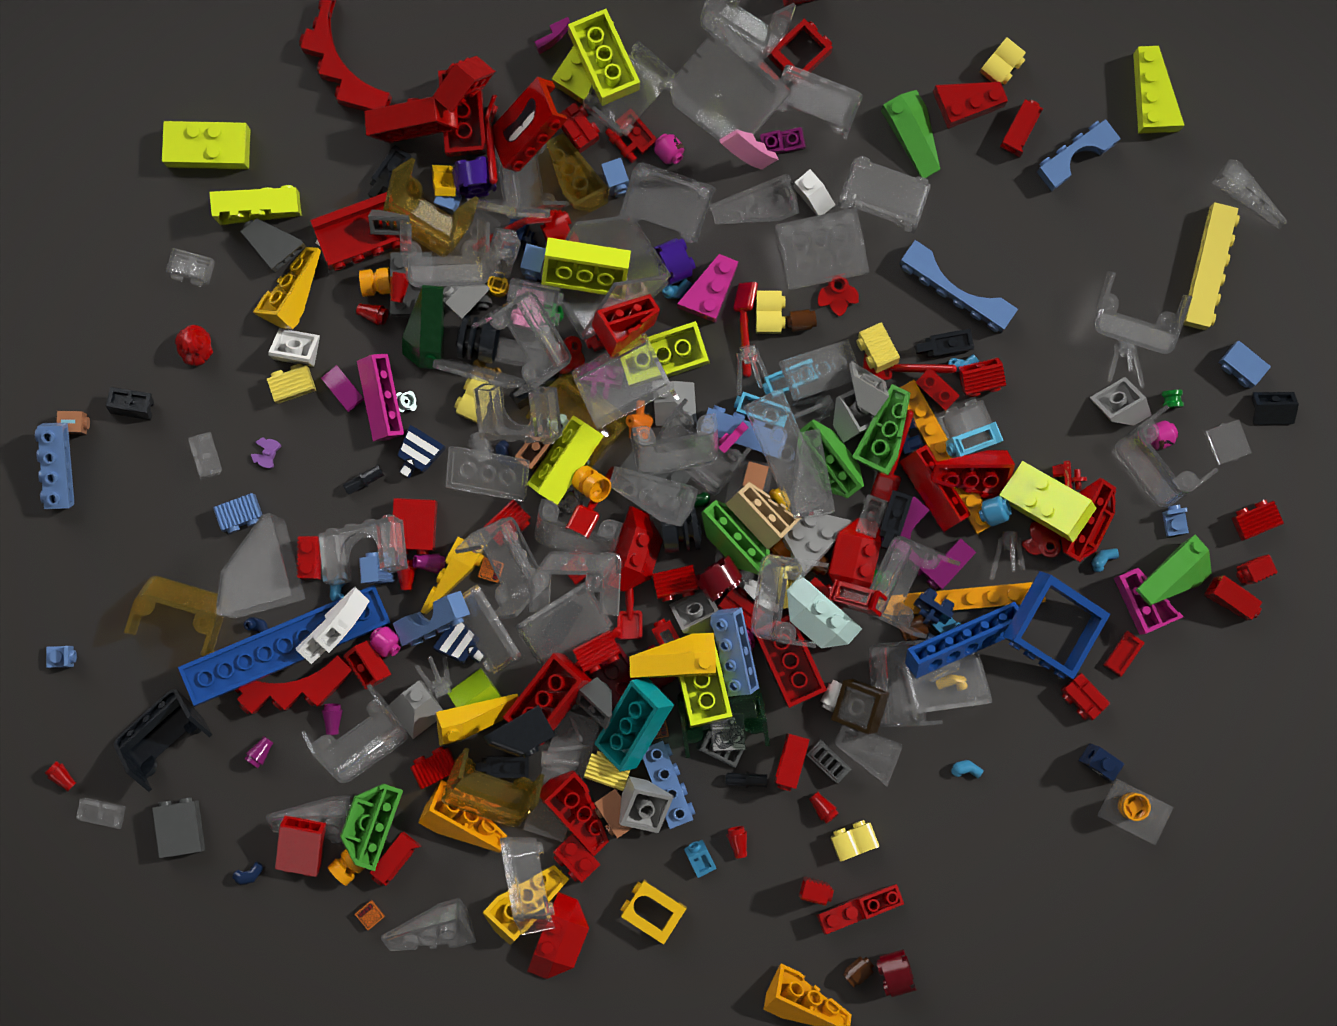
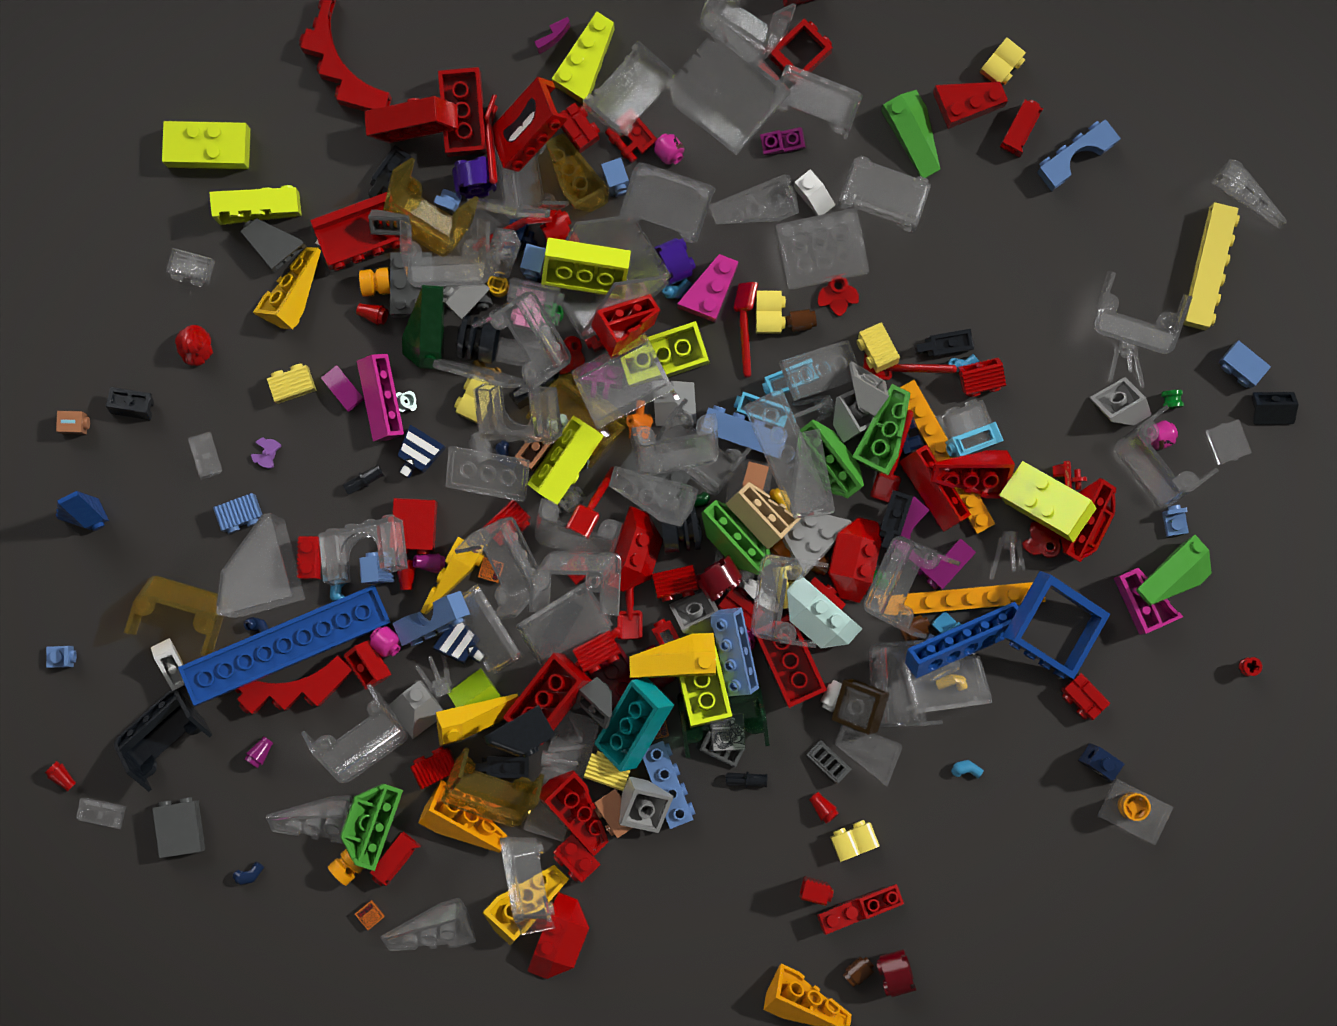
(55, 465): medium blue brick -> none
(81, 511): none -> blue wedge
(168, 662): none -> white slope
(295, 347): white slope -> none
(300, 846): red brick -> none
(332, 716): magenta cone -> none
(334, 627): white slope -> none
(398, 286): red cone -> none
(443, 180): yellow slope -> none
(463, 79): red wedge -> none
(591, 483): light orange wheel -> none
(604, 57): neon yellow brick -> none
(631, 916): yellow panel -> none
(700, 858): dark azure bracket -> none
(728, 440): dark pink plate -> none
(738, 840): red cone -> none
(748, 149): bright pink slope -> none
(749, 354): clear plant -> none
(791, 762): red window -> none
(856, 597): red window -> none
(871, 515): clear slope -> none
(922, 263): medium blue arch -> none
(932, 610): dark blue hips -> none
(937, 388): red bracket -> none
(995, 511): dark azure head -> none
(1101, 558): dark azure arm -> none
(1123, 653): red tile -> none
(1154, 93): neon yellow wedge -> none
(1233, 597): red slope -> none
(1246, 670): none -> red bush
(1256, 570): red brick -> none
(1258, 520): red brick -> none

